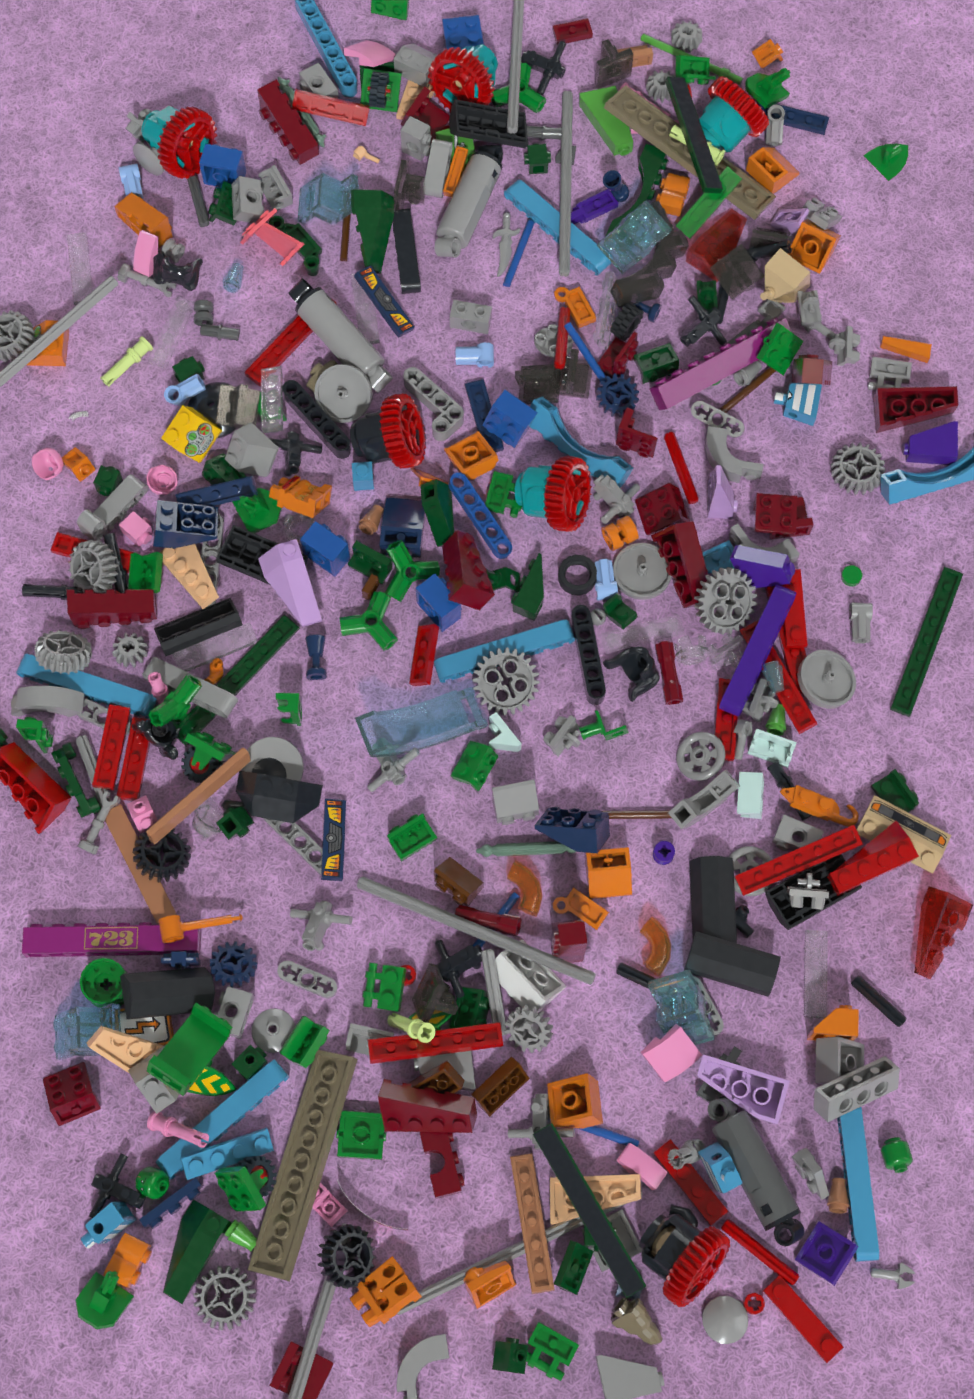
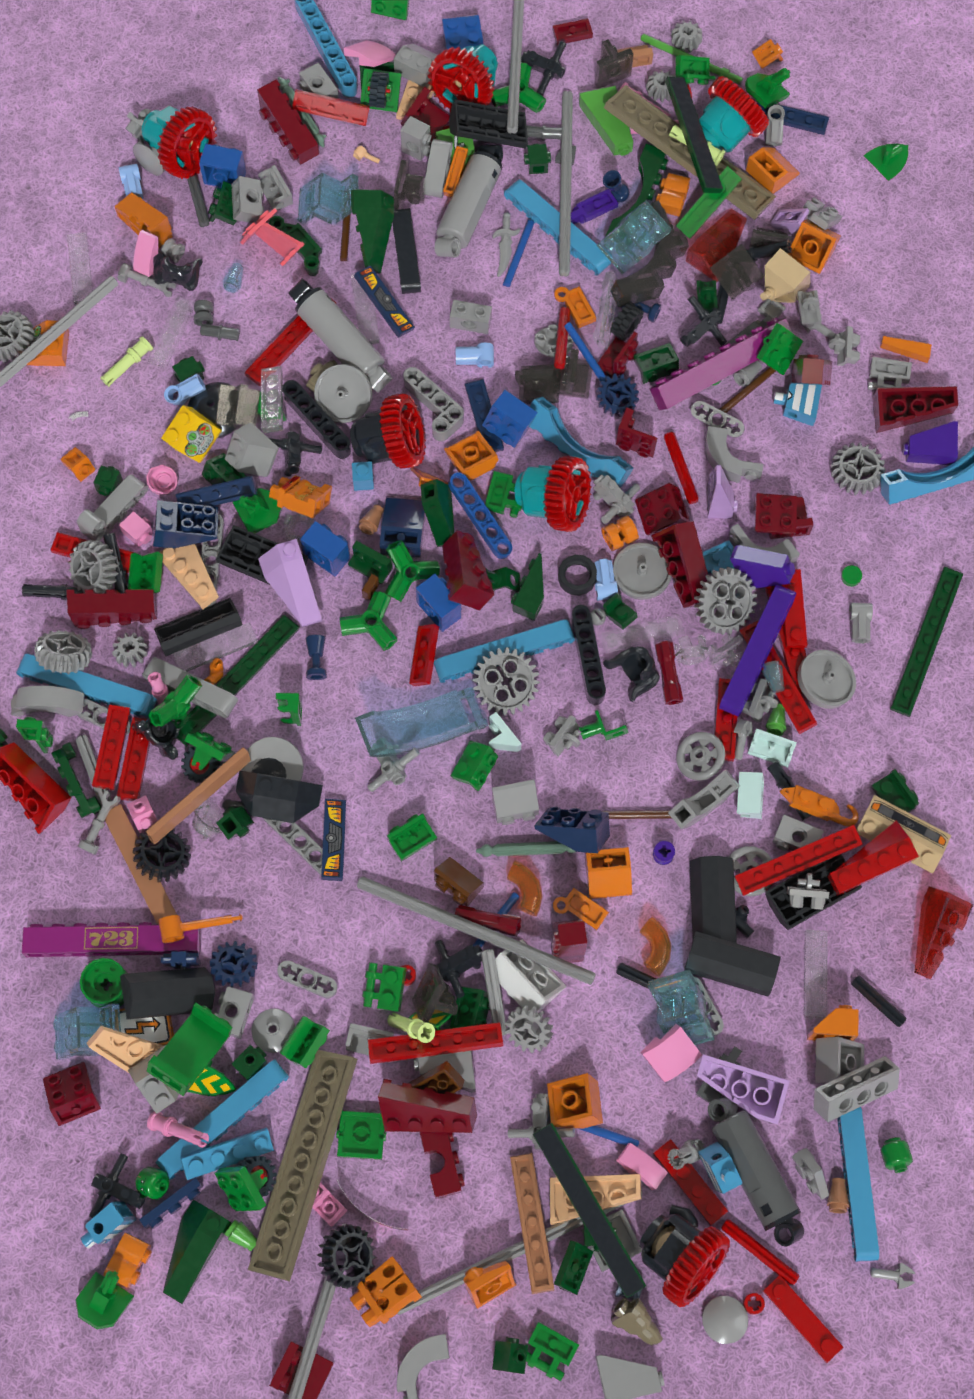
(47, 458): bright pink hair -> none
(234, 1315): light grey gear -> none
(319, 920): light grey piece -> none
(500, 1086): reddish brown piece -> none
(826, 1253): dark purple plate -> none

